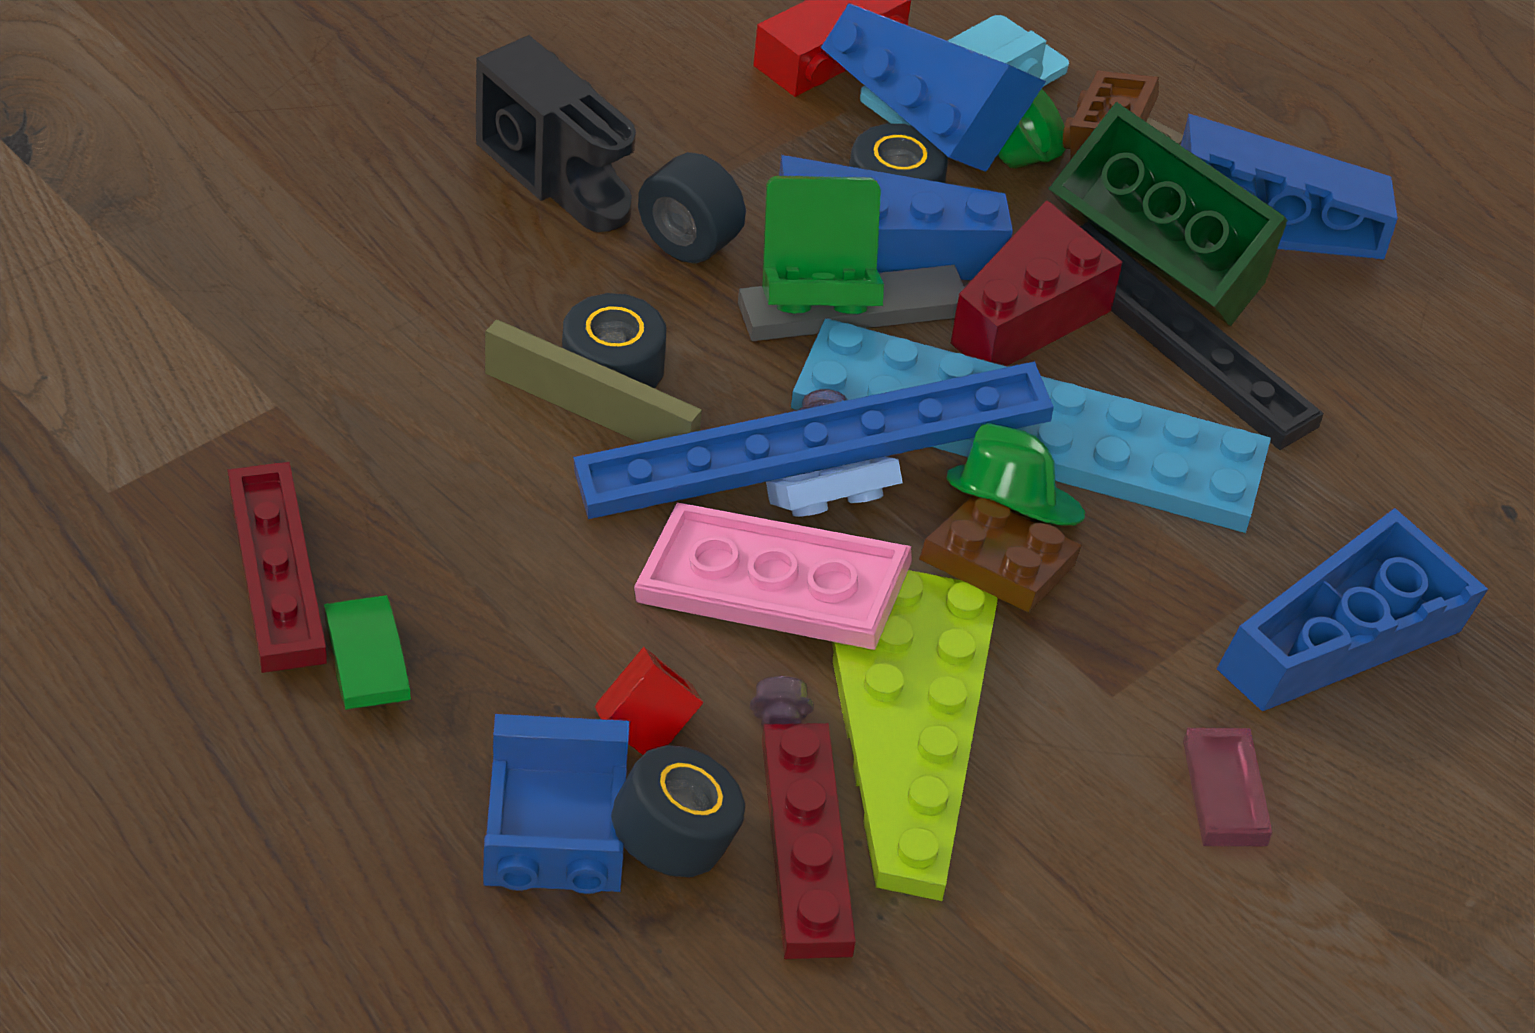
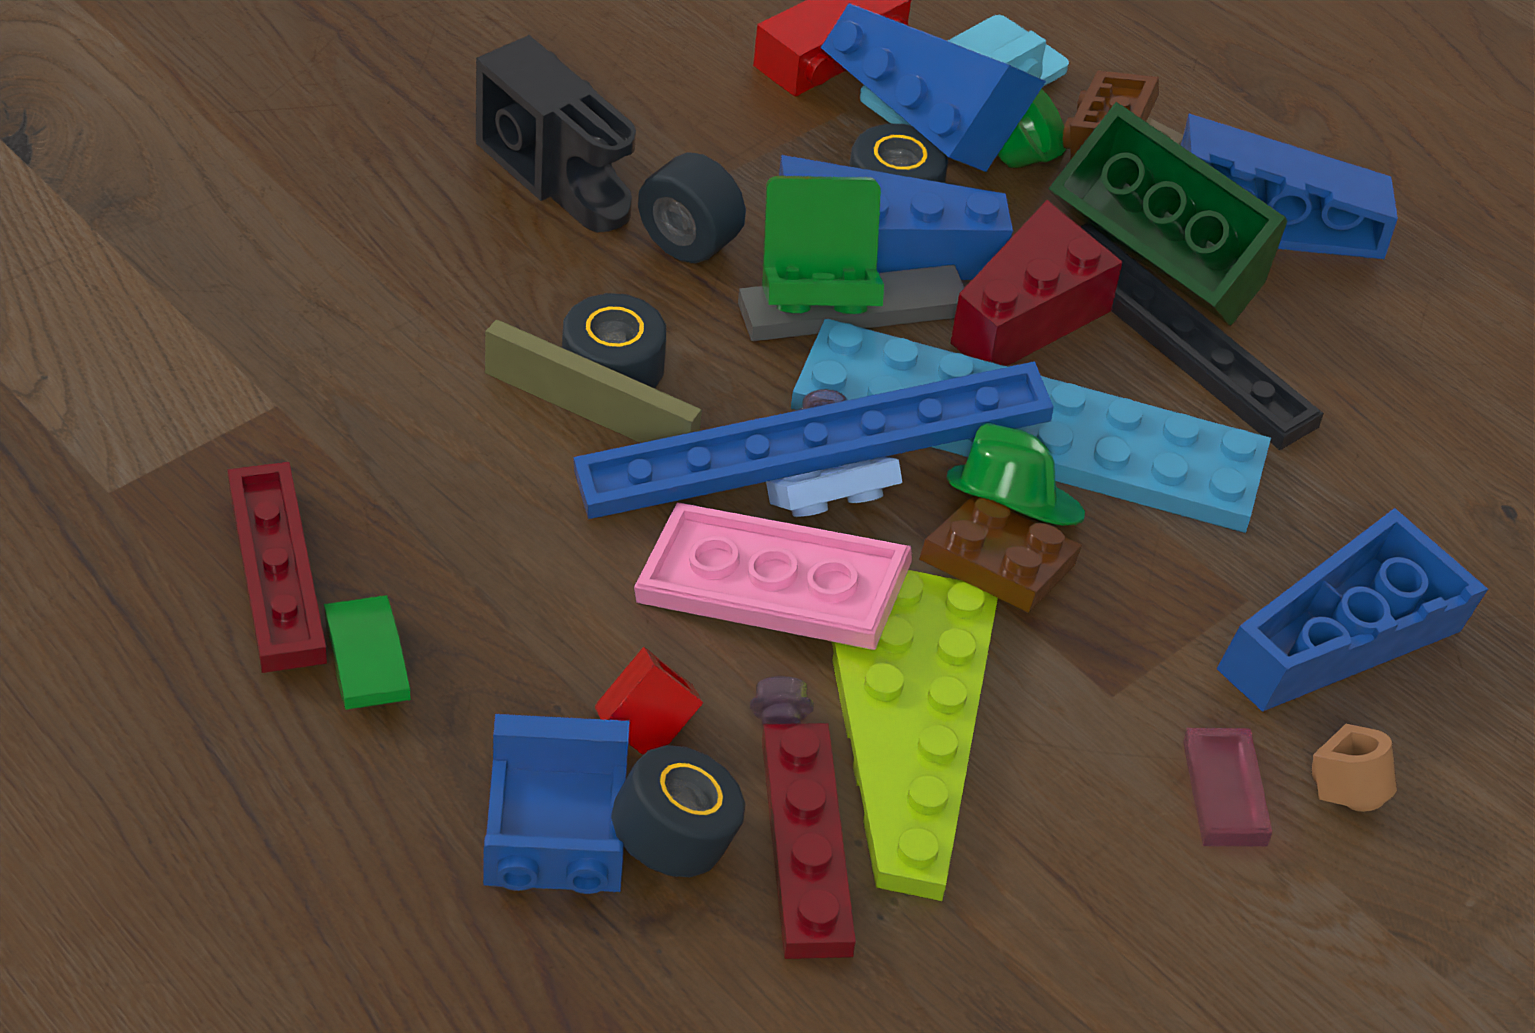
(1356, 768): none -> medium nougat plate

